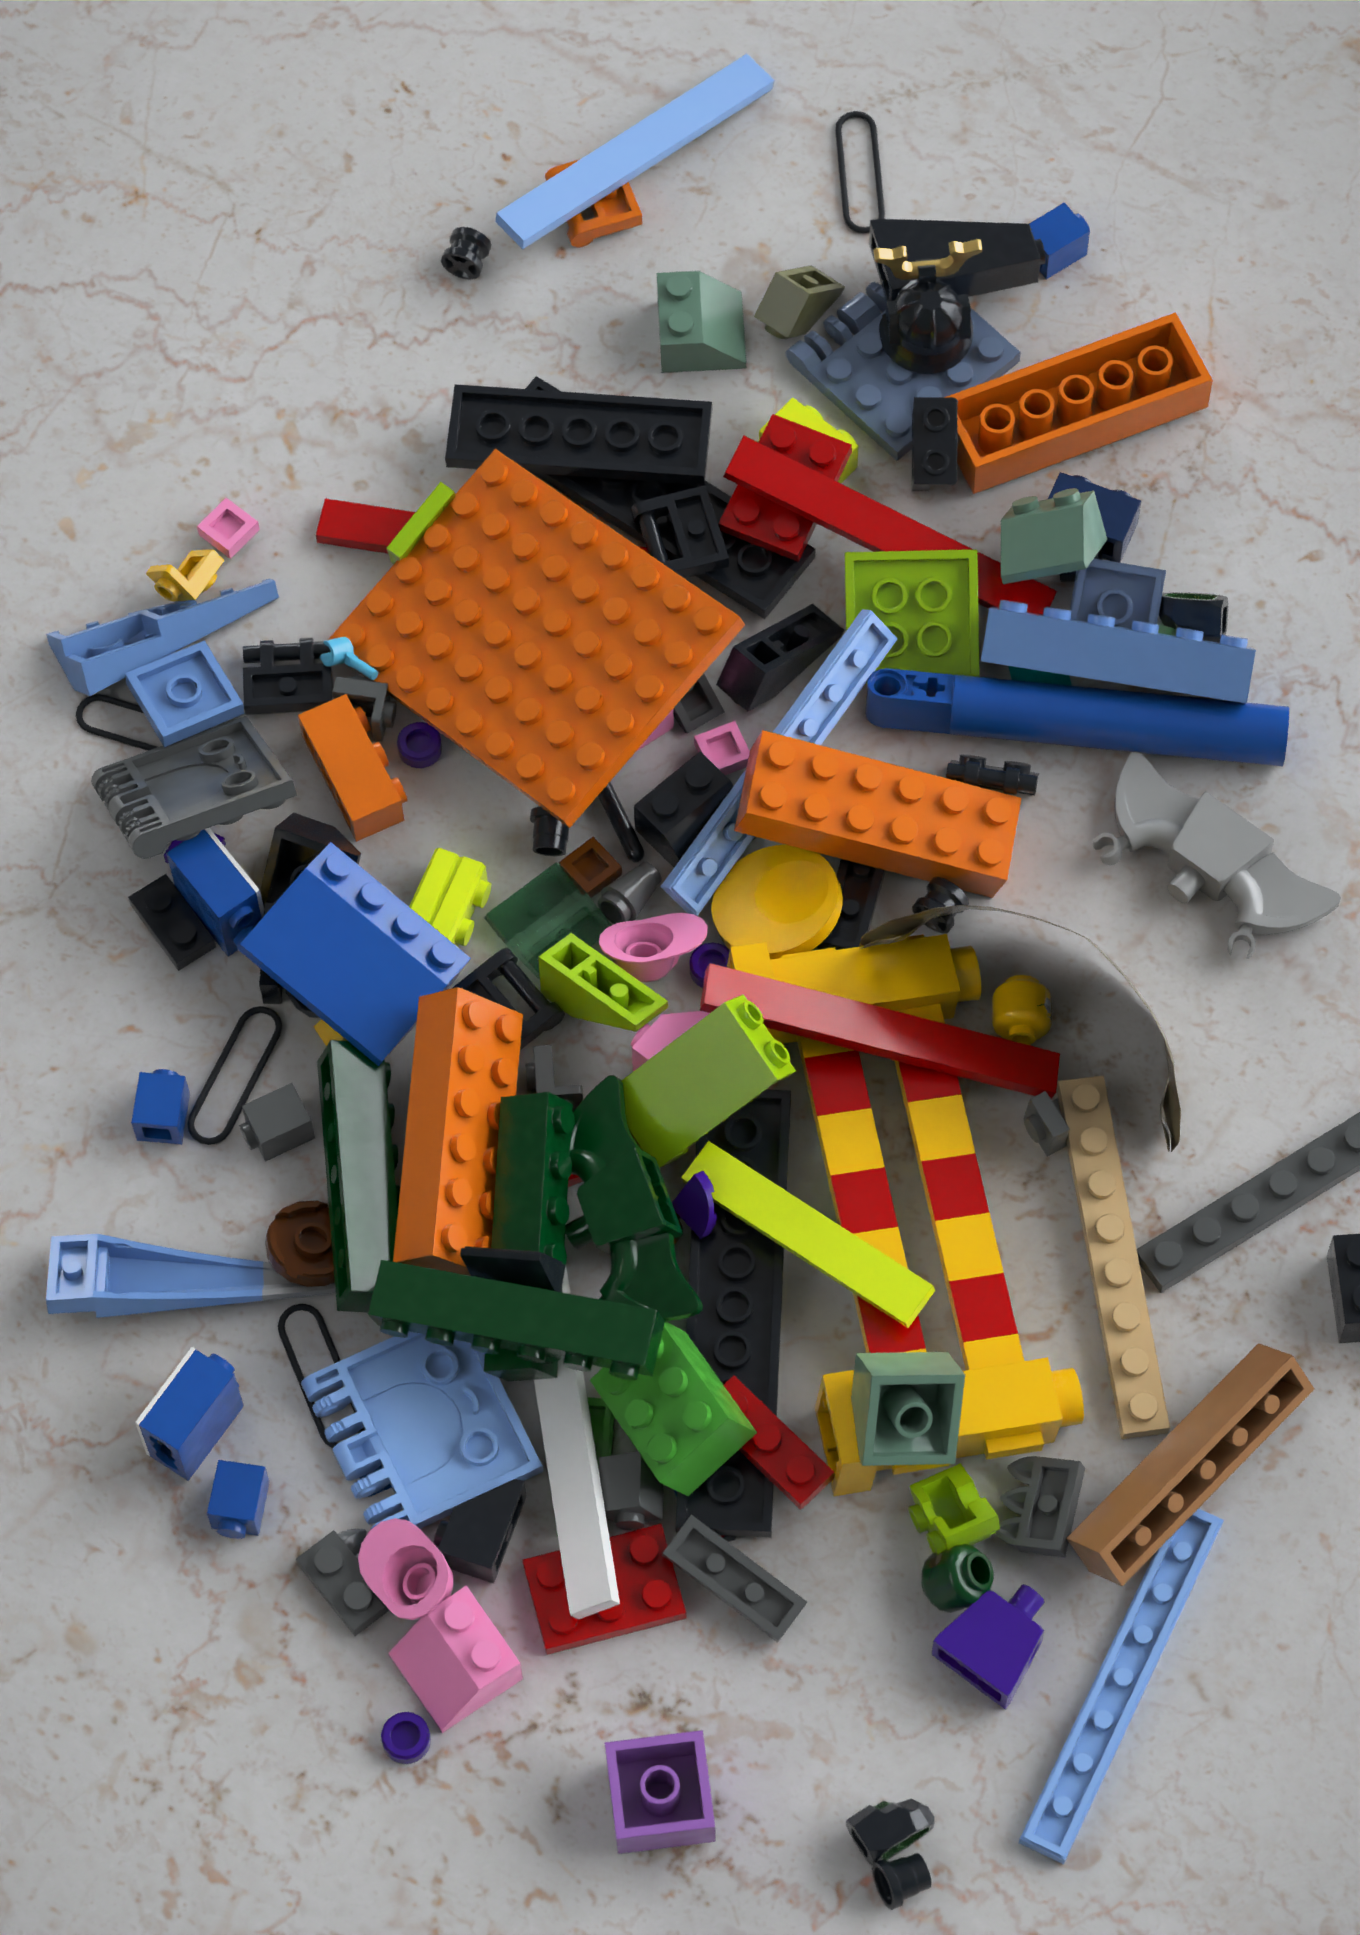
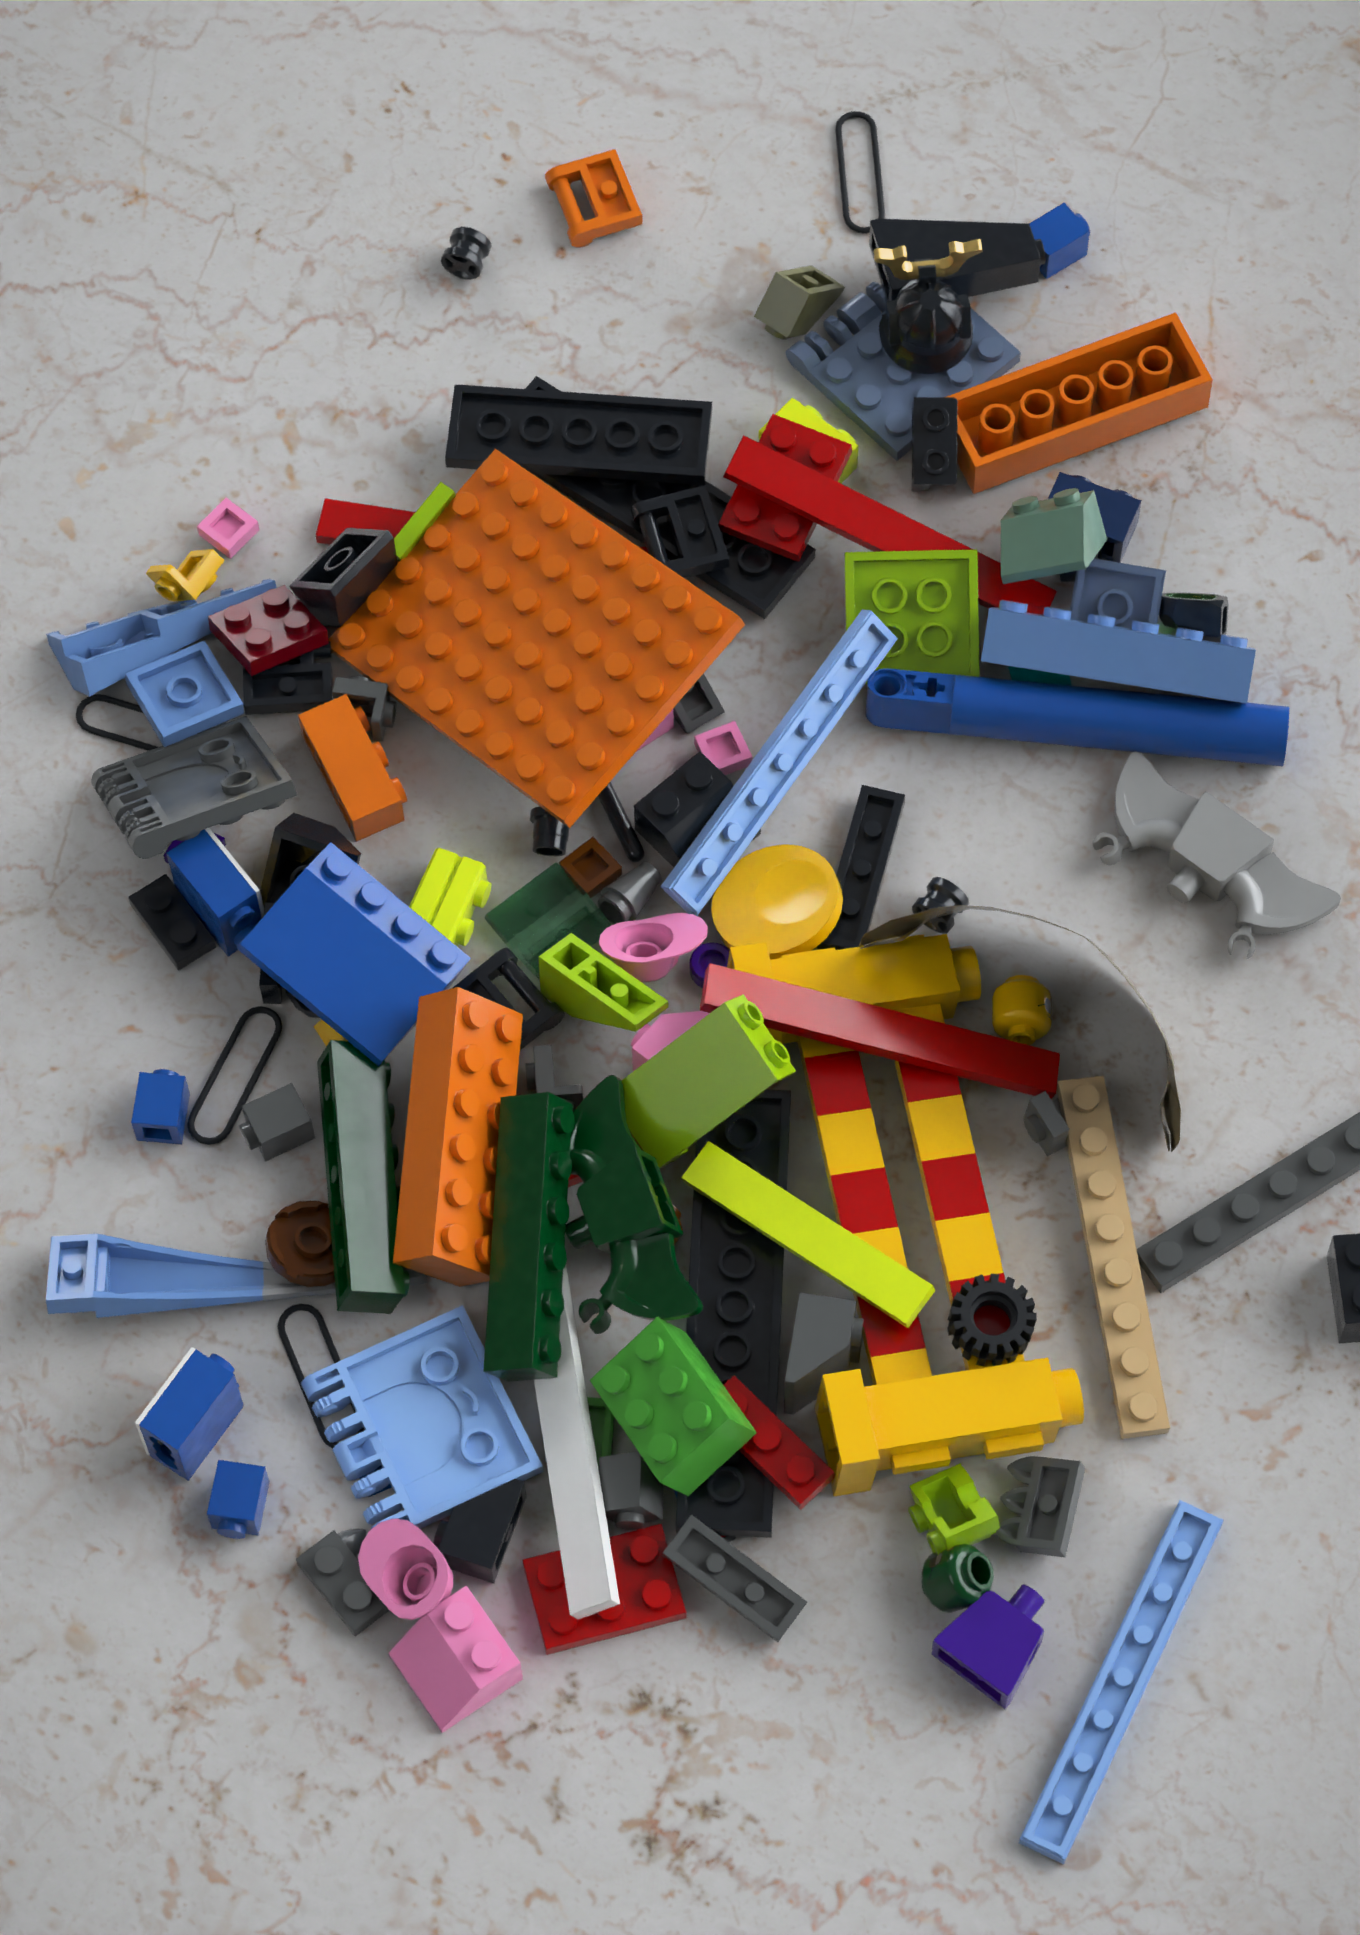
(268, 629): none -> dark red plate
(343, 652): medium azure hand -> none
(346, 574): none -> black slope
(405, 1737): dark purple tile -> none
(419, 745): dark purple tile -> none
(515, 1267): black slope -> none
(516, 1319): dark green brick -> none
(634, 151): light blue tile -> none
(660, 1792): medium lavender brick -> none
(696, 1204): dark purple tile -> none
(699, 323): sand green slope -> none
(776, 656): black slope -> none
(822, 1343): none -> dark grey slope
(877, 814): orange brick -> none
(889, 1828): black rock -> none
(900, 1879): black piece -> none
(907, 1407): sand green slope -> none
(997, 1294): none -> black tyre
(1011, 779): black plate -> none
(1190, 1464): medium nougat brick -> none

